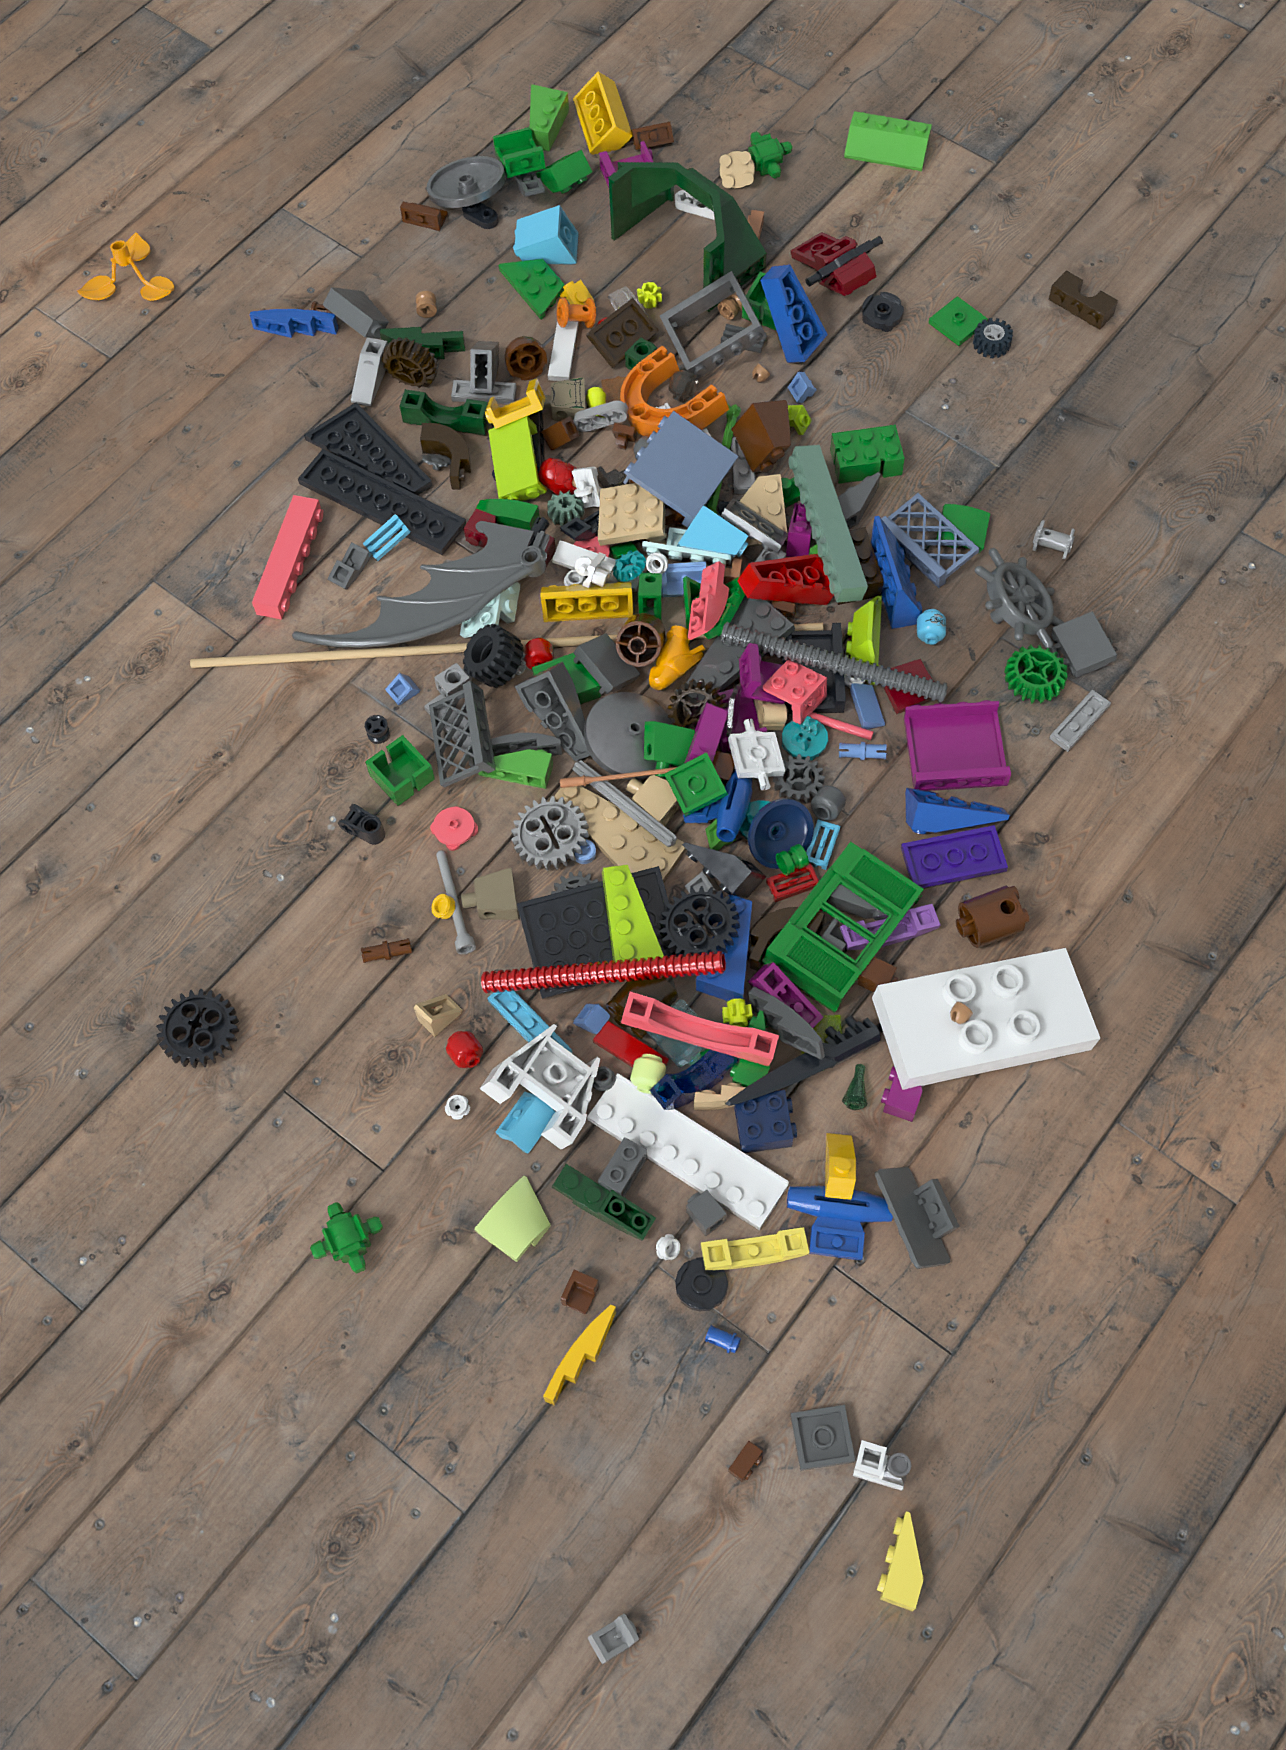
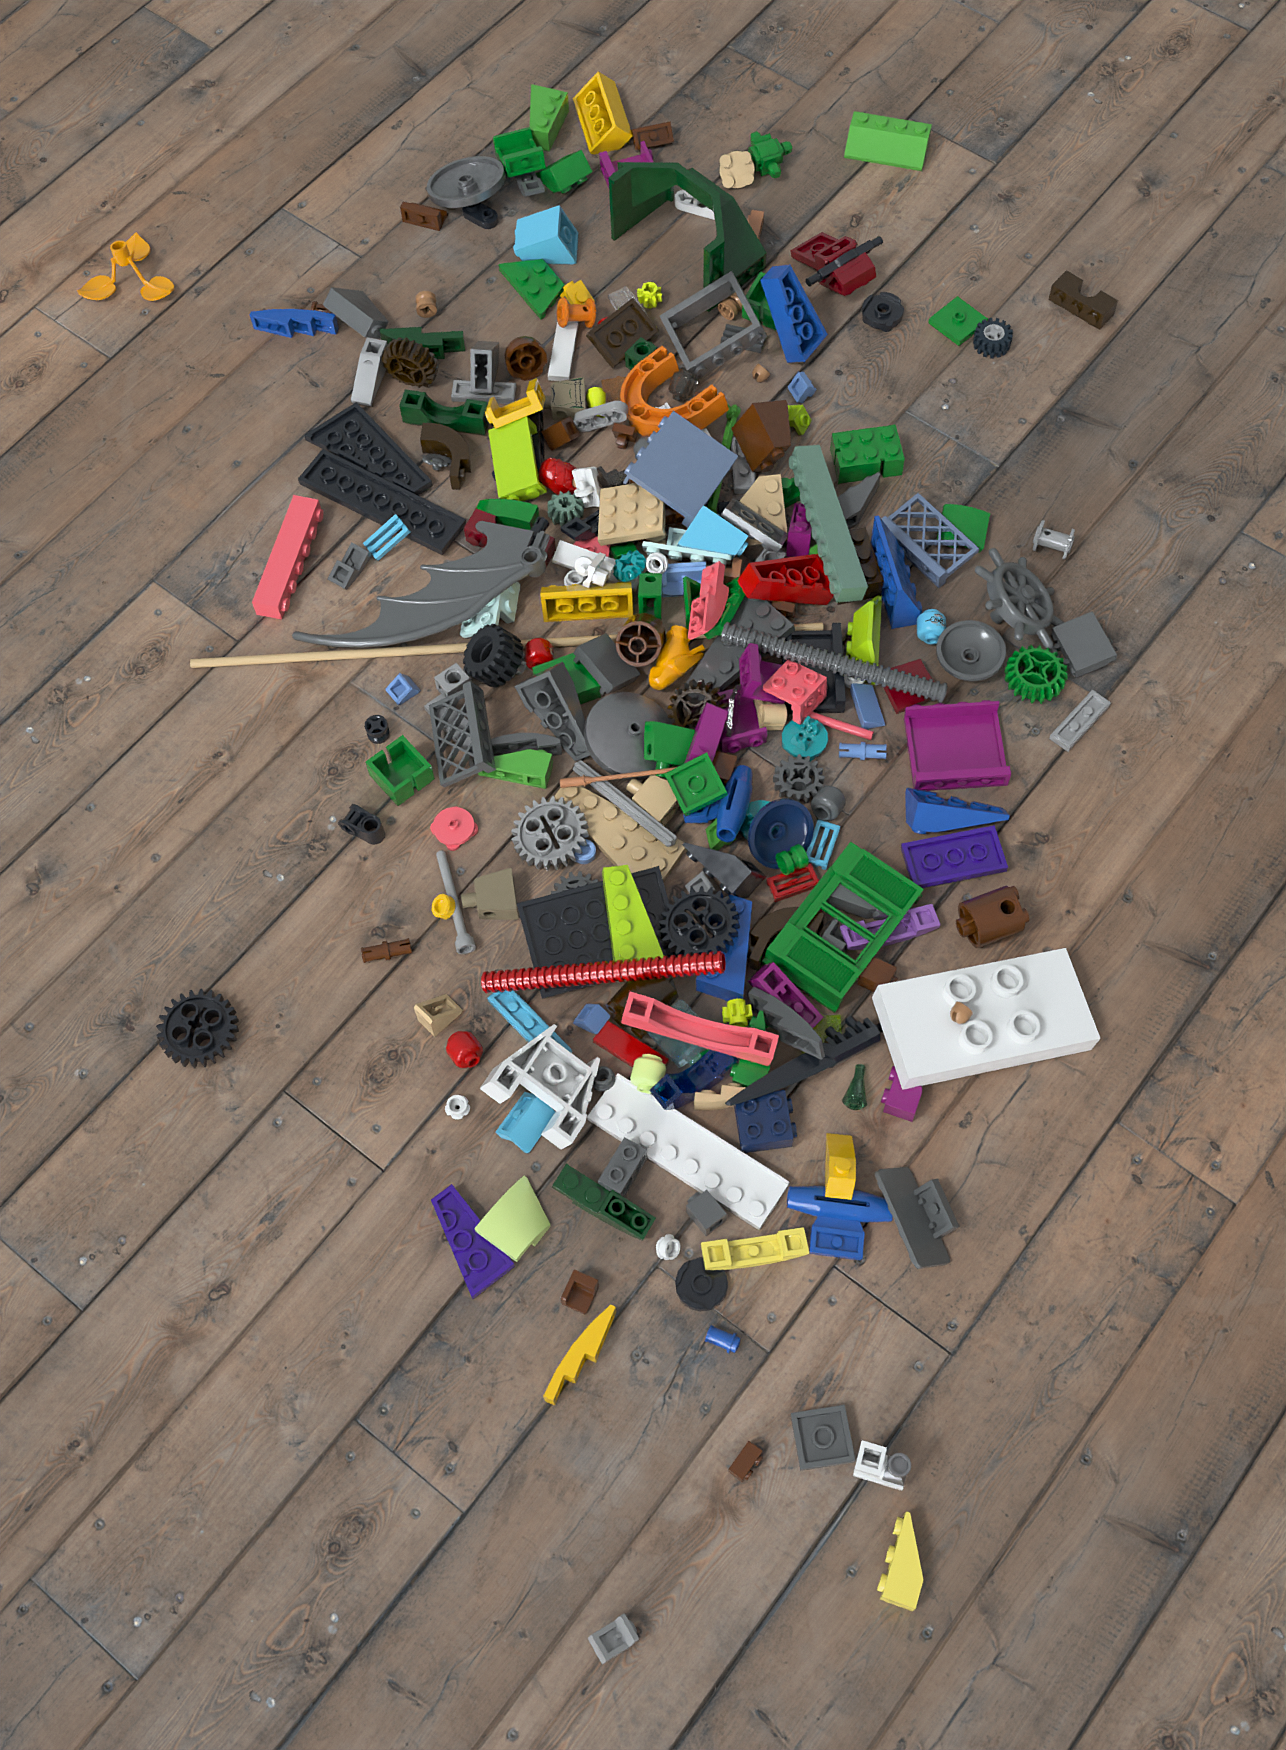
(346, 1237): green piece -> none
(476, 1257): none -> dark purple wing
(756, 754): white plate -> none
(972, 641): none -> dark grey dish

